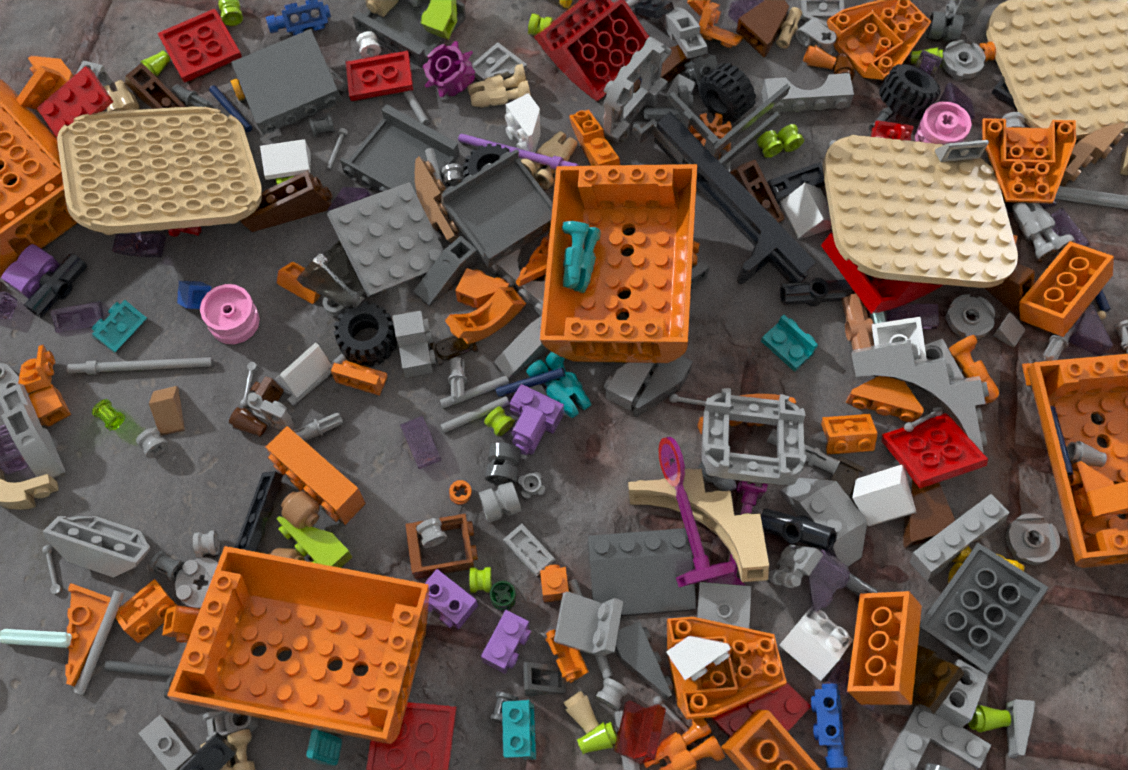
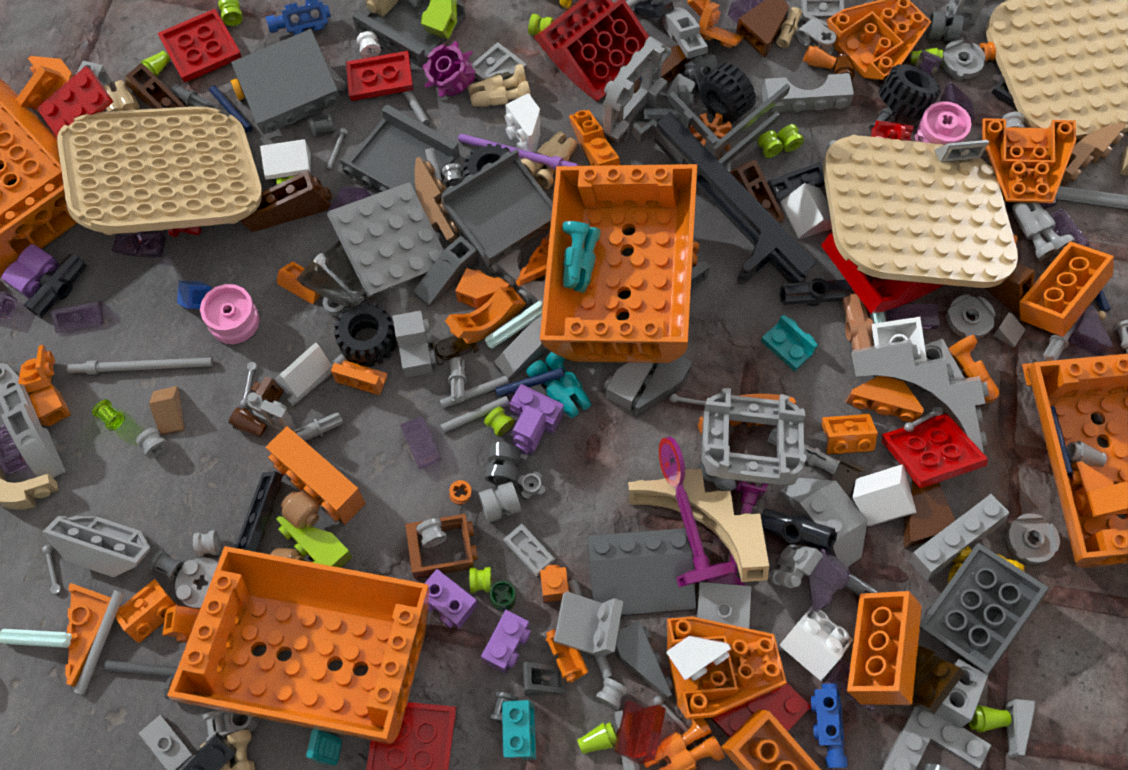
(118, 326): teal bracket -> none
(514, 325): none -> light aqua axle
(581, 711): tan cone -> none

